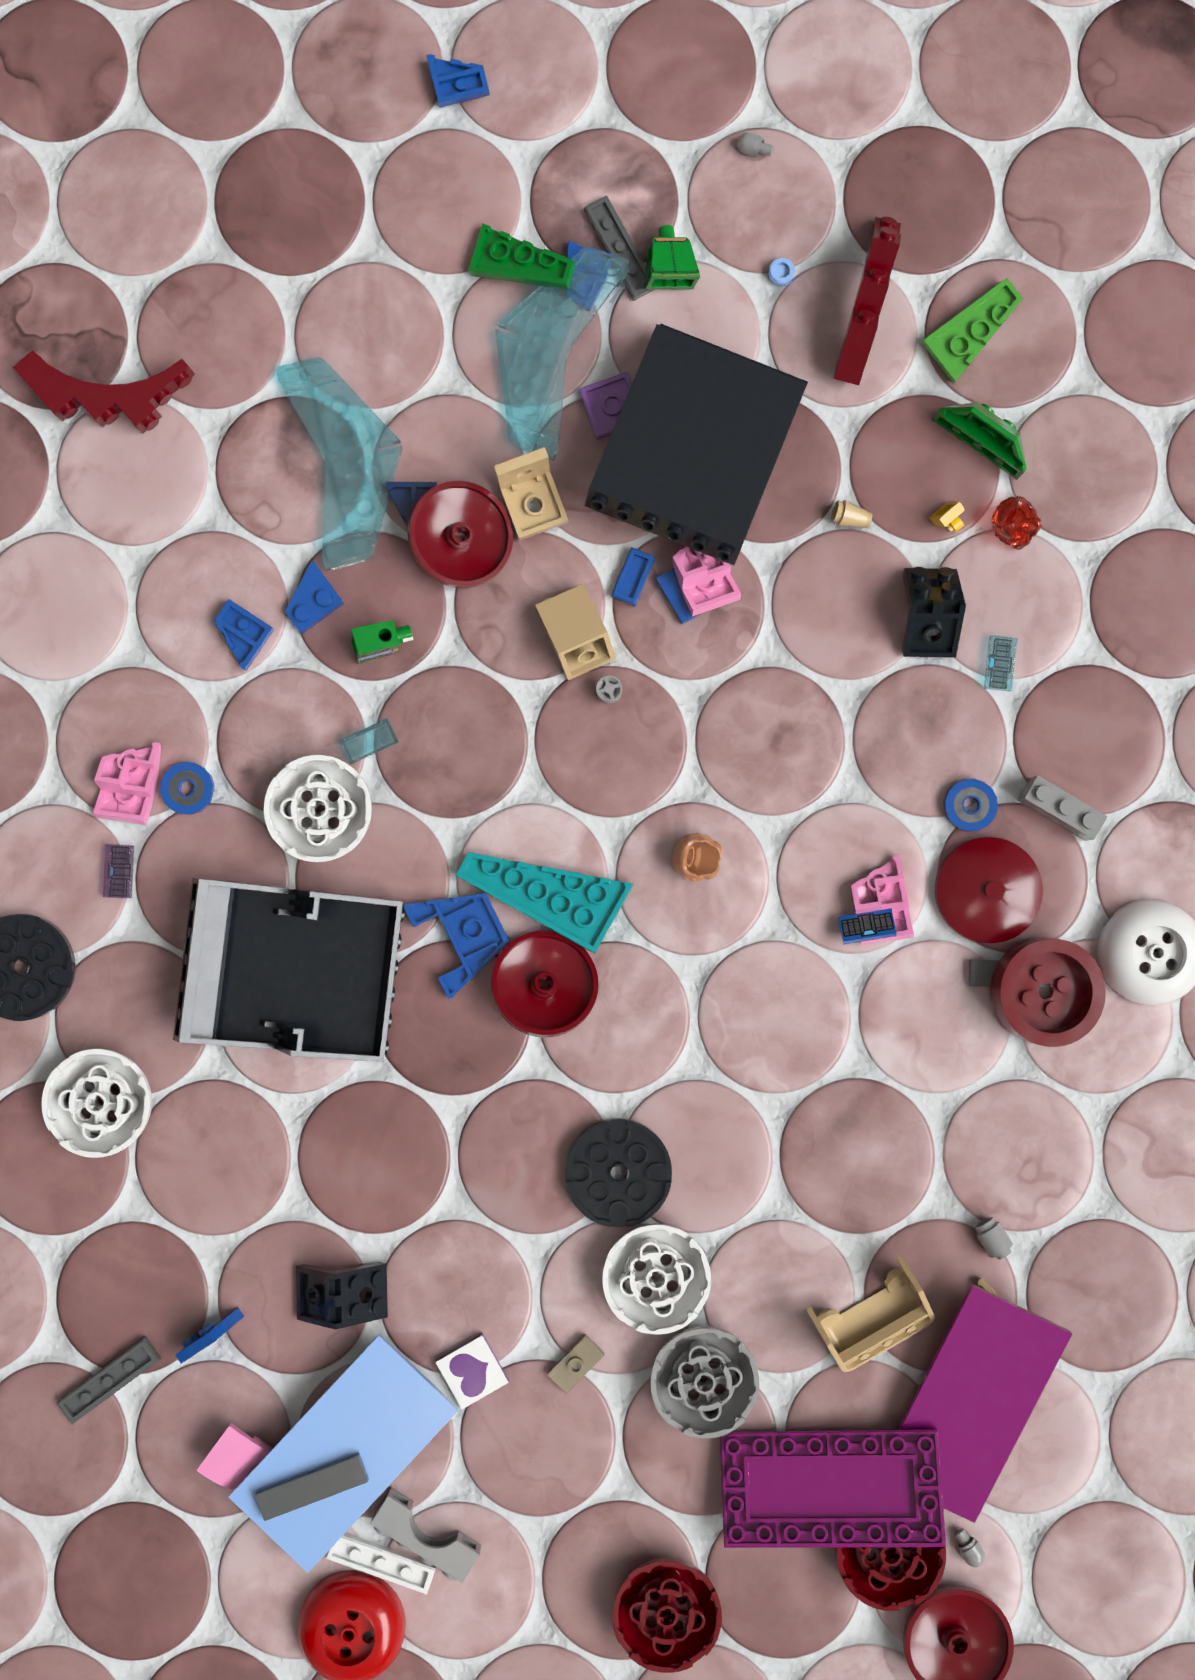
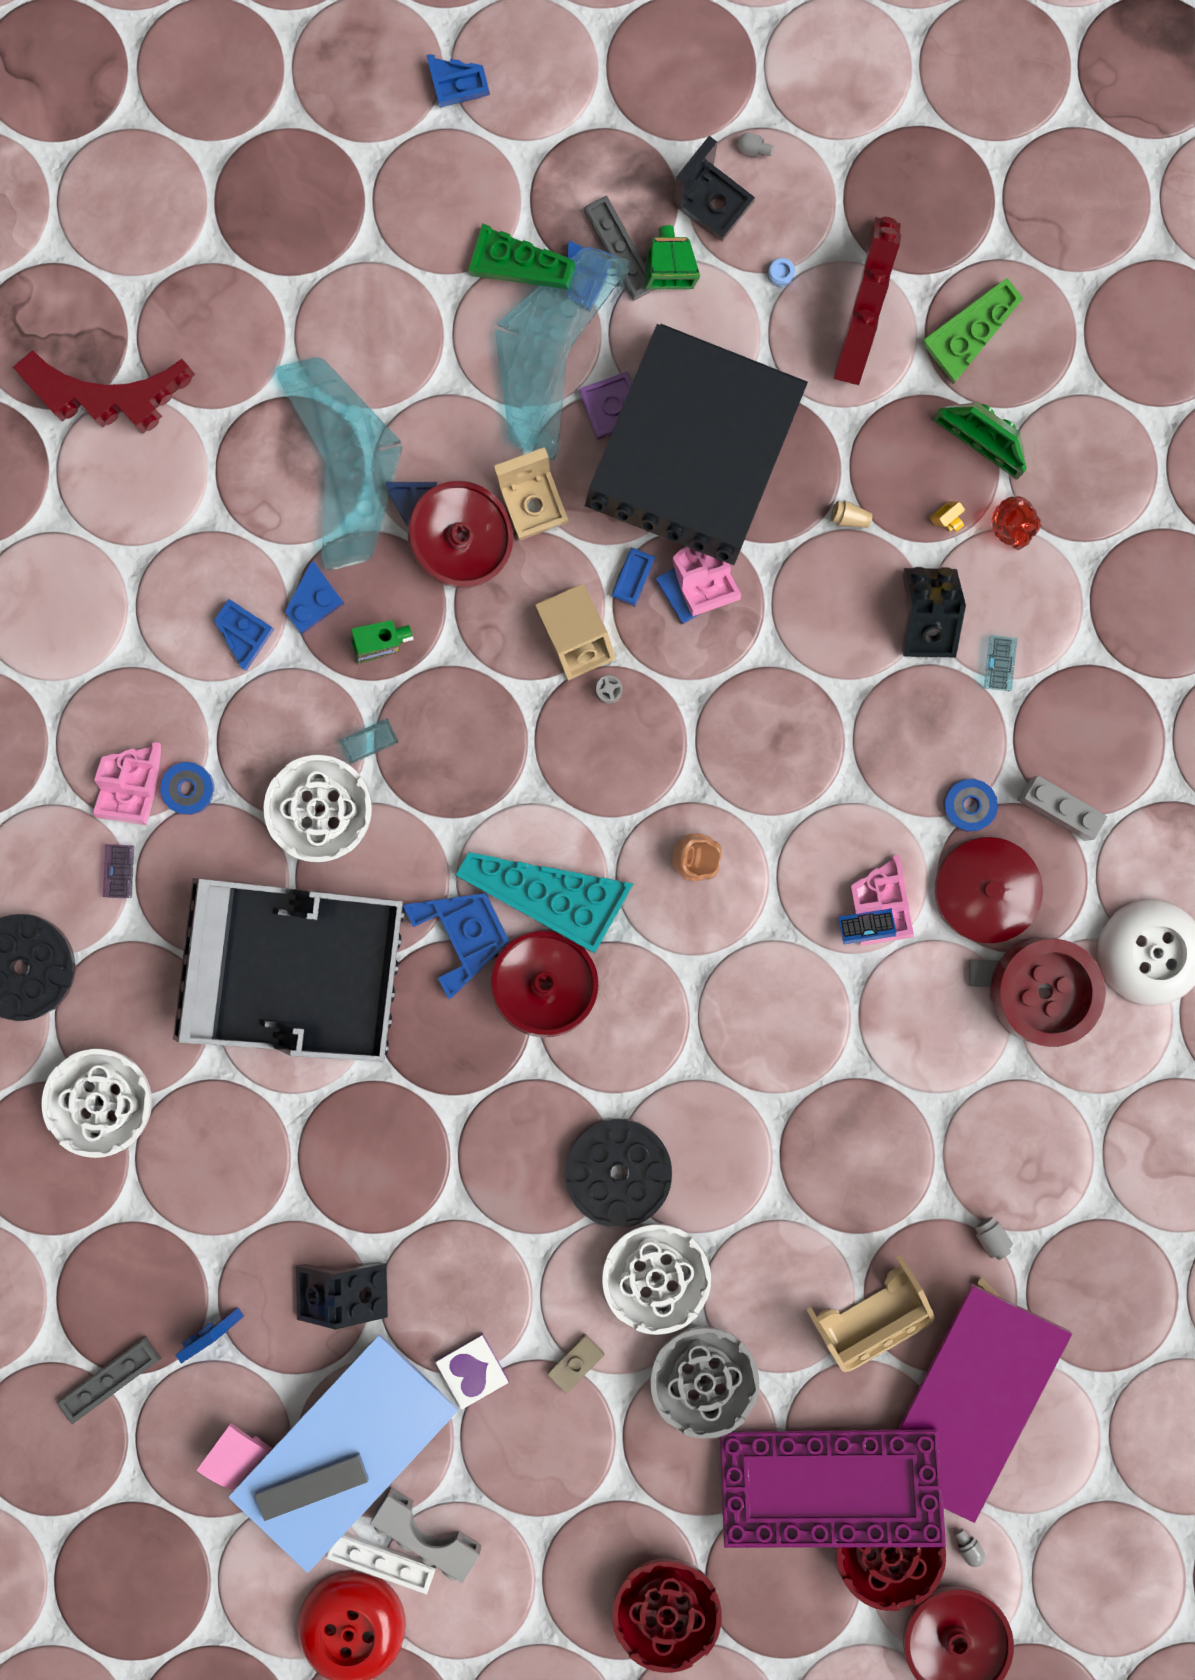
(701, 183): none -> black bracket

